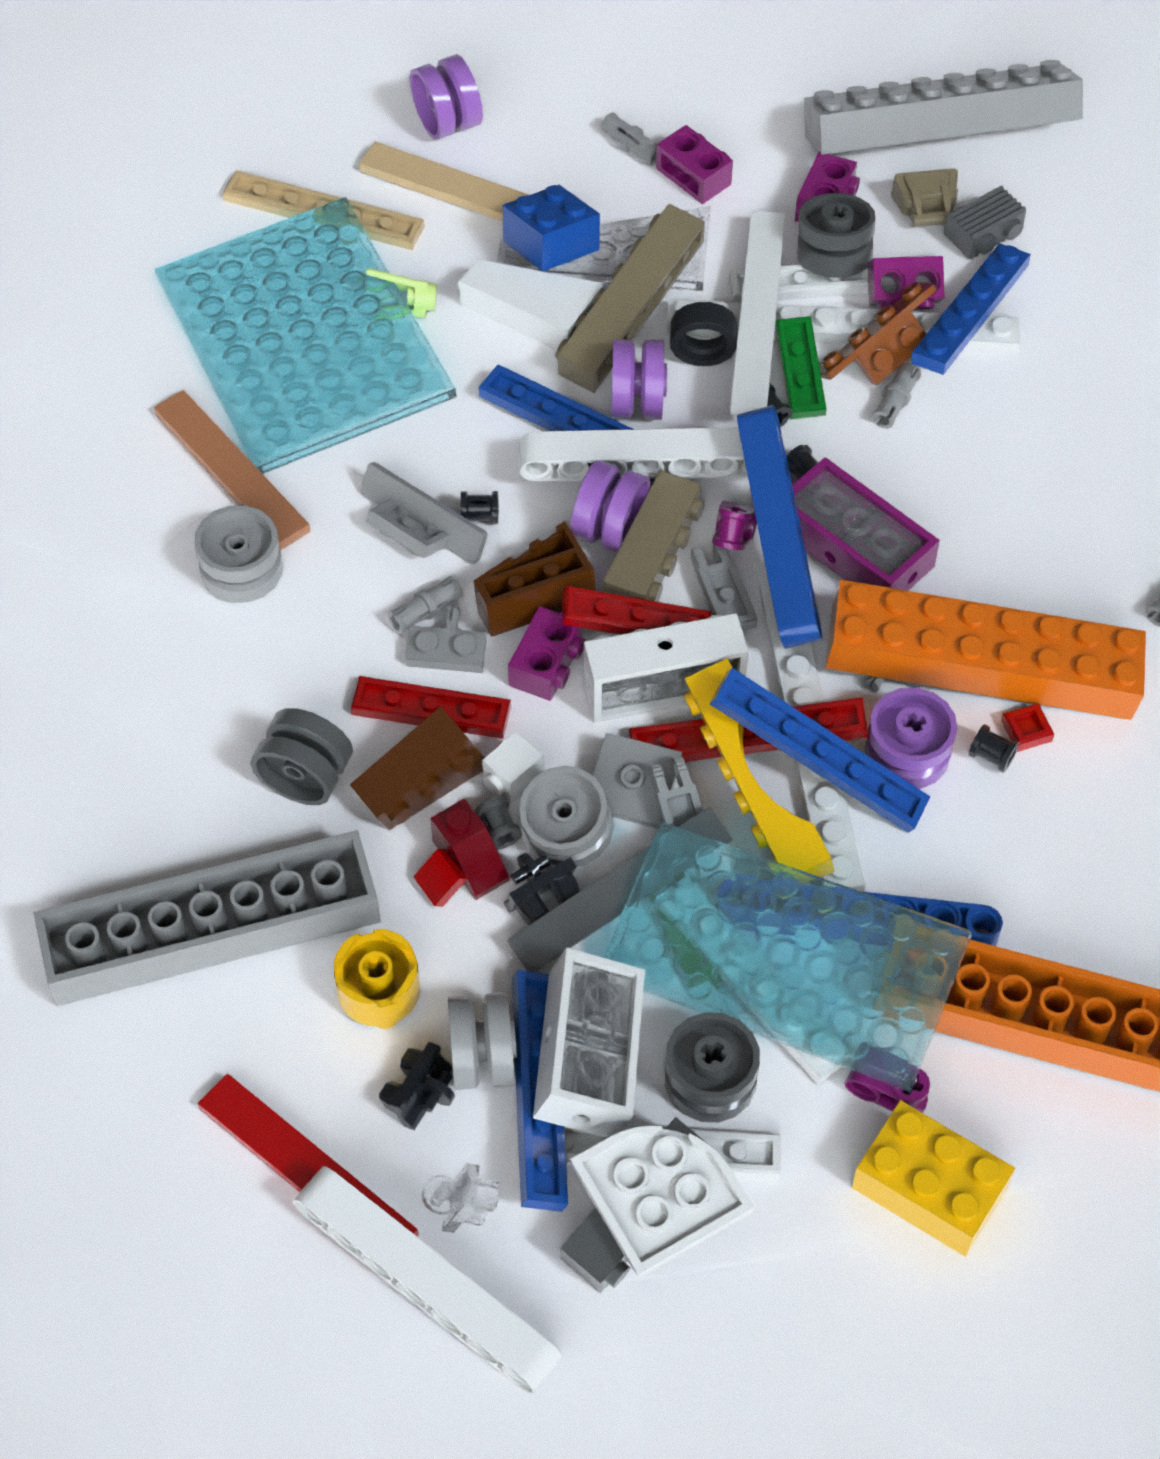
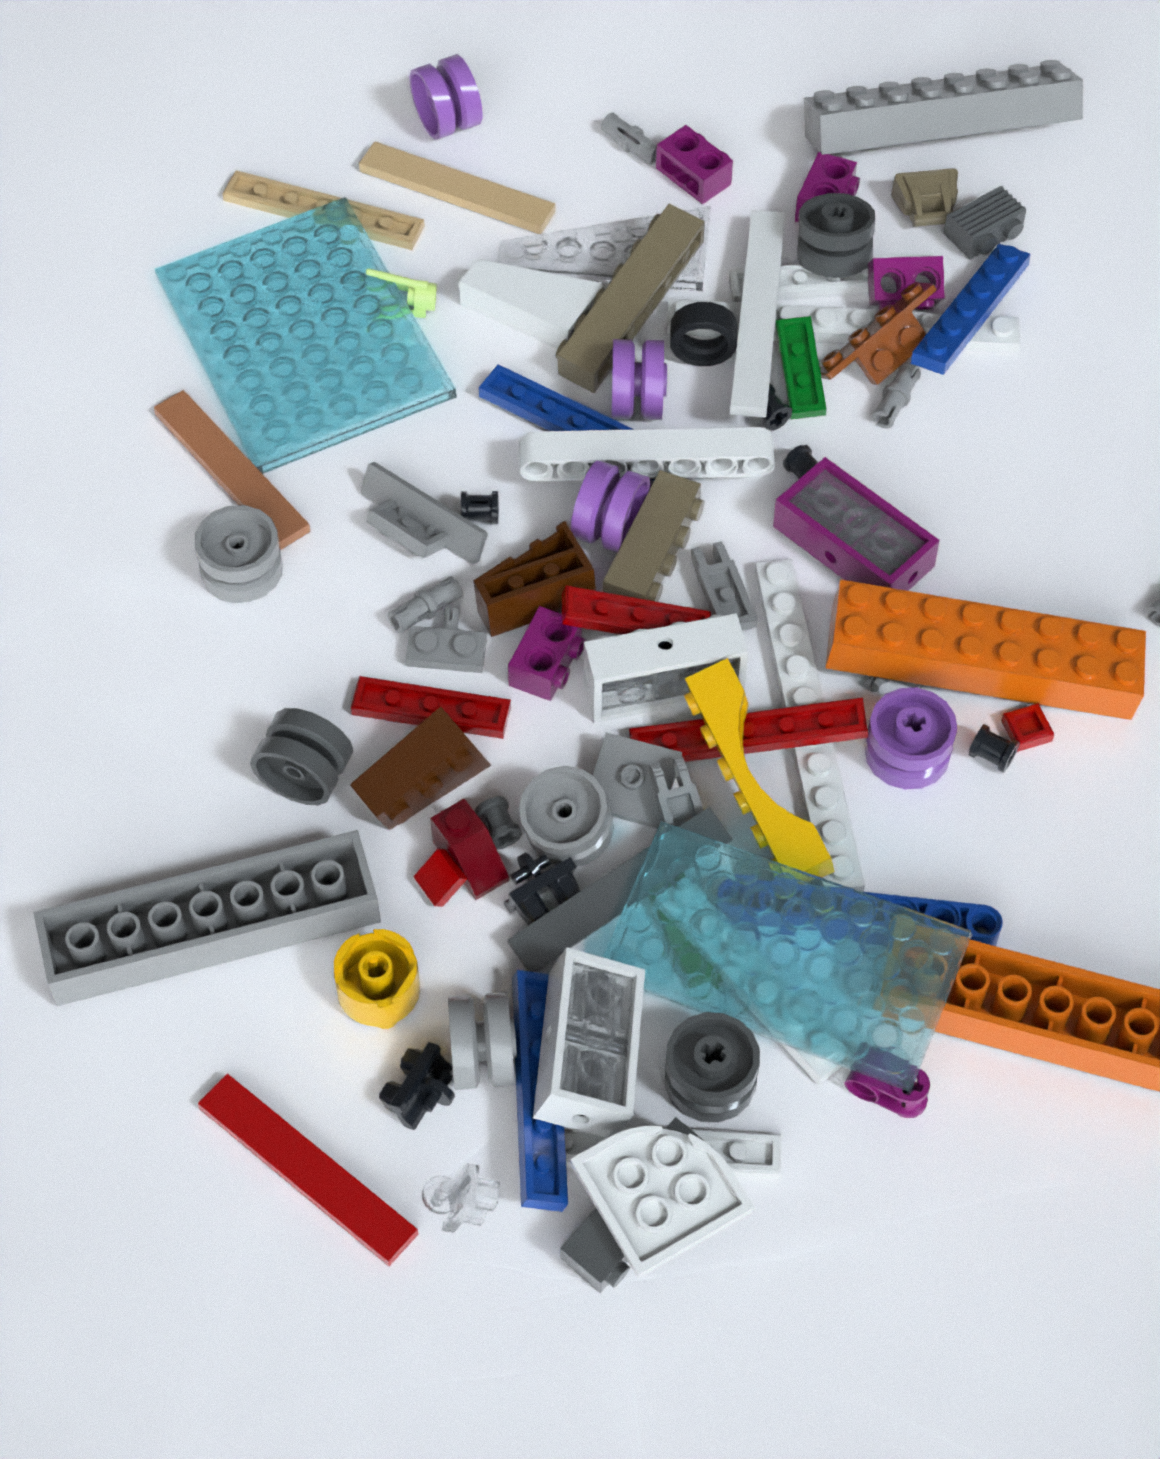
(428, 1279): white beam -> none
(512, 767): white brick -> none
(551, 227): blue brick -> none
(734, 526): magenta piece -> none
(779, 527): blue beam -> none
(820, 750): blue plate -> none
(932, 1178): yellow brick -> none

